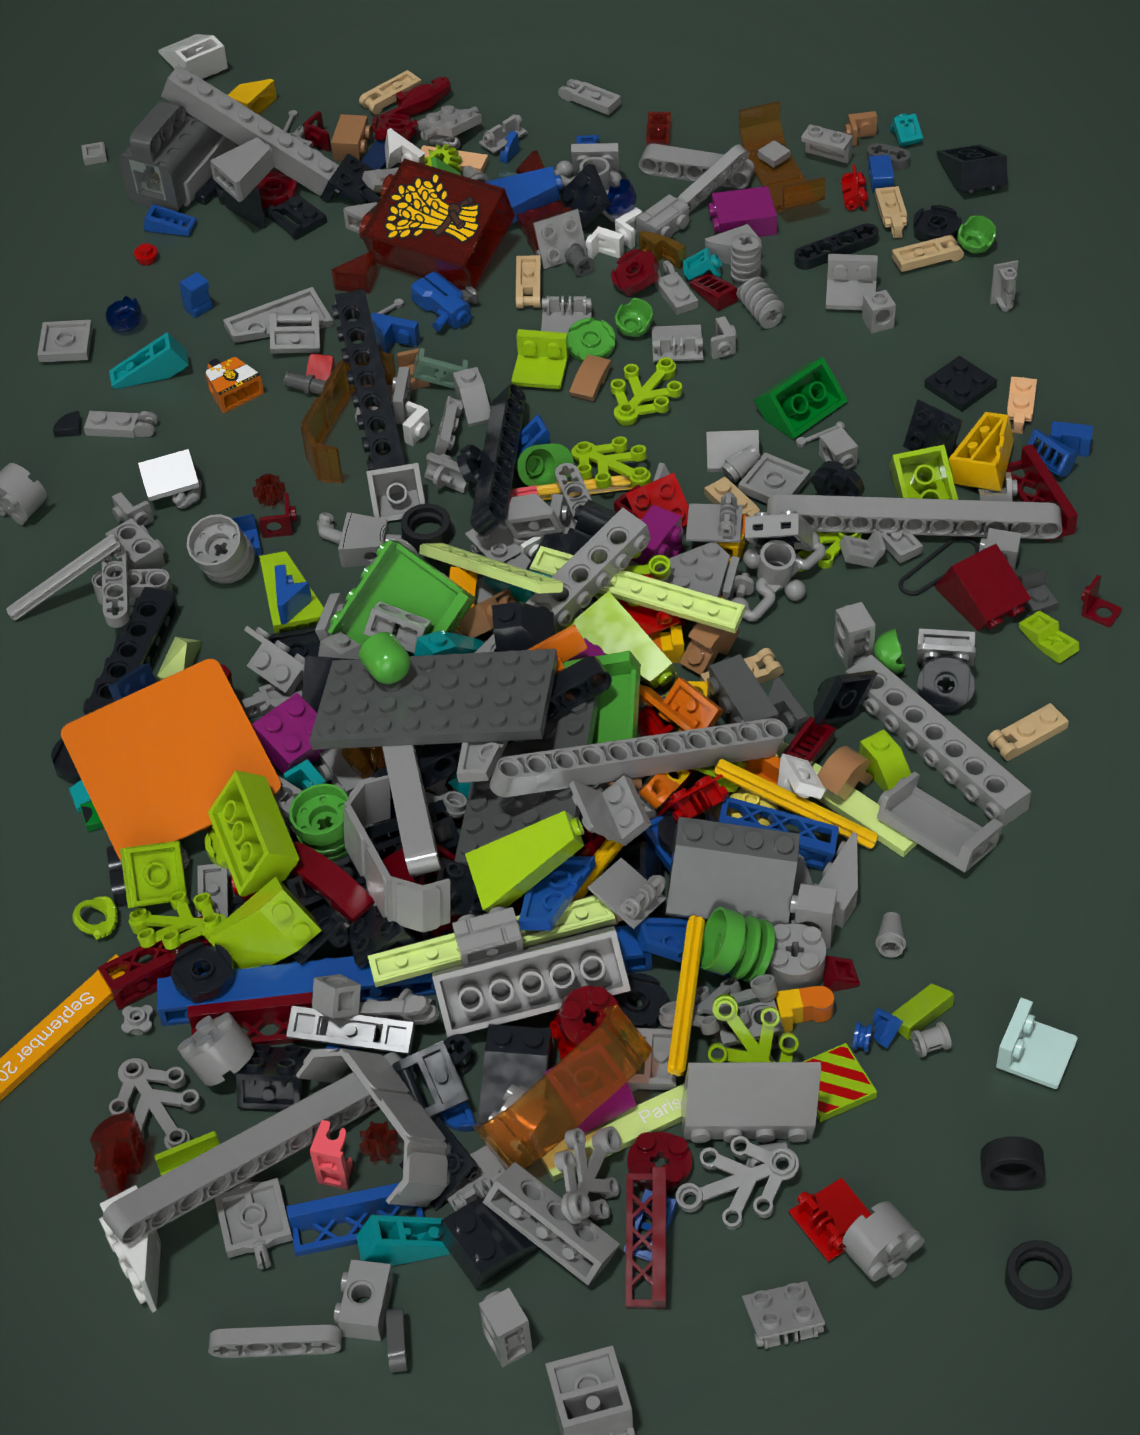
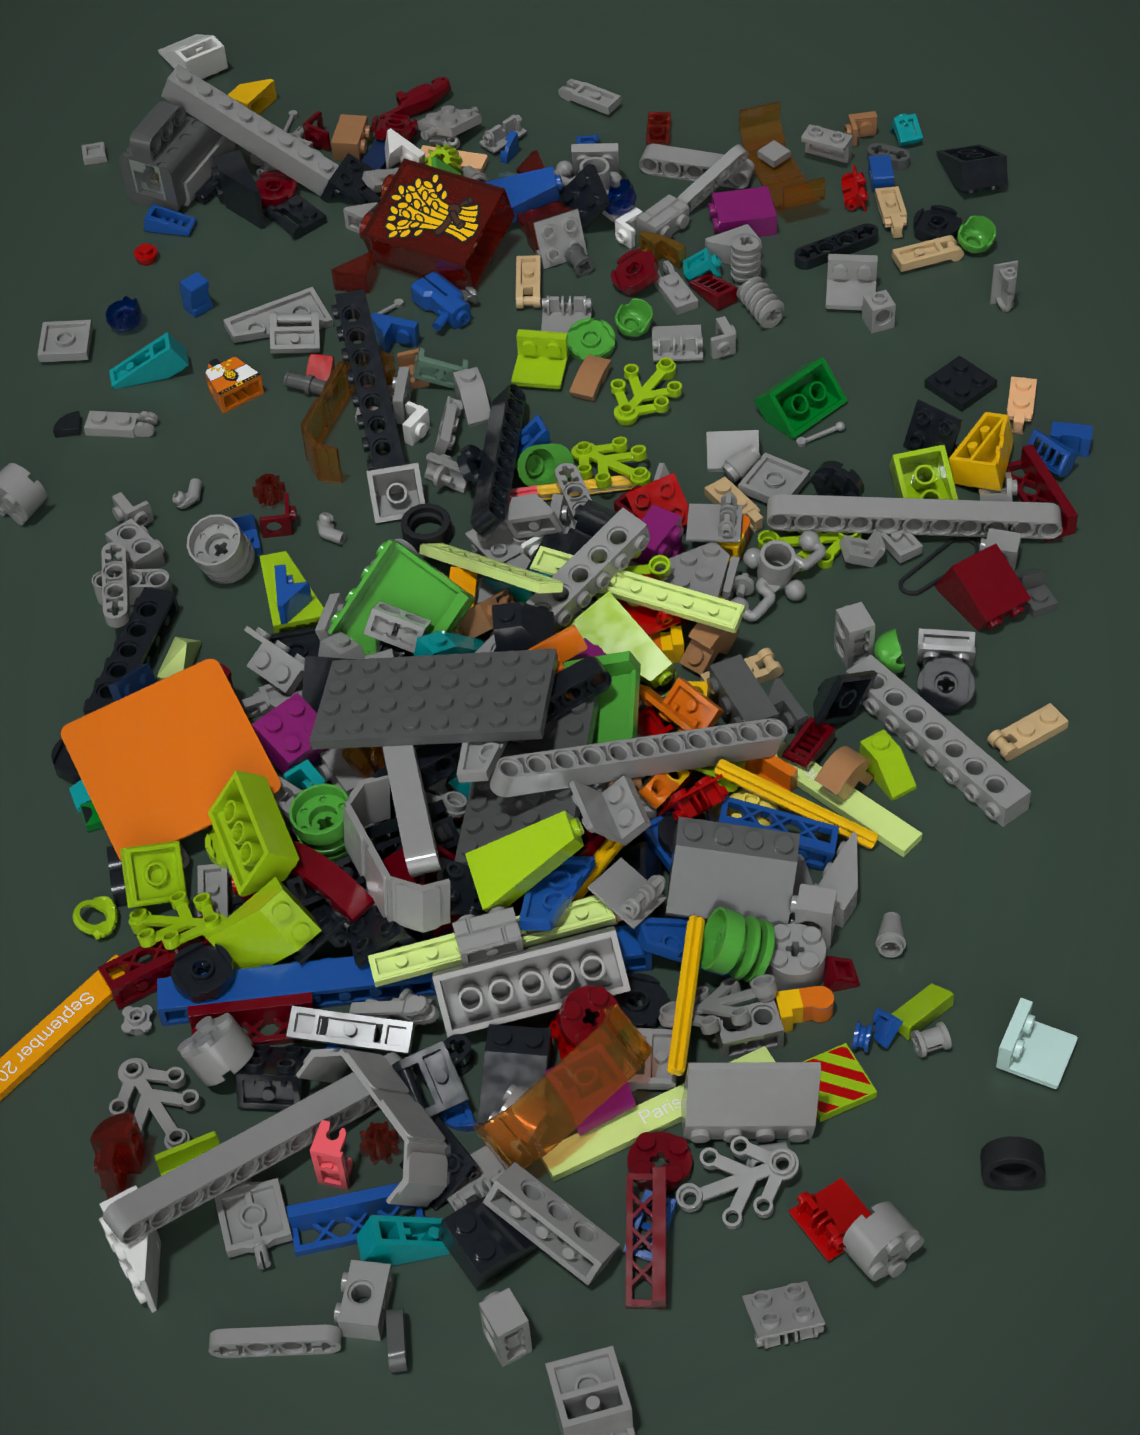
(63, 577): light grey axle -> none
(169, 475): slope -> none
(243, 167): light grey slope -> none
(336, 996): light grey brick -> none
(362, 538): light grey torso -> none
(385, 658): bright green helmet -> none
(386, 92): tan plate -> none
(575, 1201): light grey plant -> none
(606, 242): white bracket -> none
(755, 1051): lime plant -> none
(787, 527): light grey piece -> none
(799, 777): white slope -> none
(838, 447): light grey brick -> none
(936, 824): light grey panel -> none
(1044, 1252): black tyre -> none
(1045, 635): lime slope -> none
(1093, 603): dark red bracket -> none

